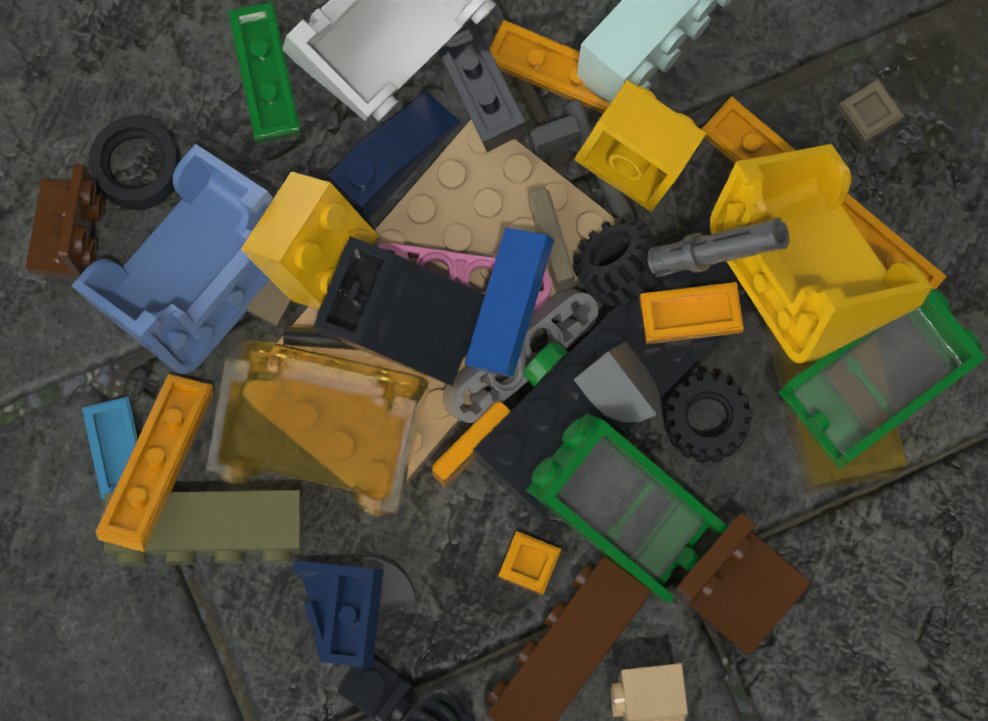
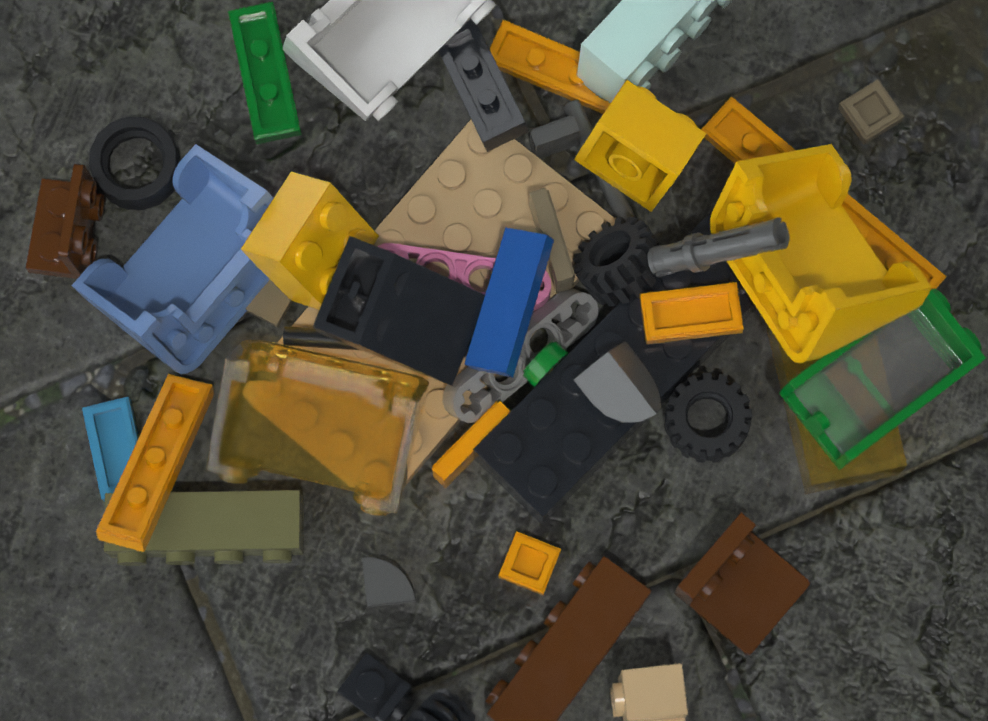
(342, 610): dark blue wing -> none
(392, 154): dark blue slope -> none
(622, 504): door -> none

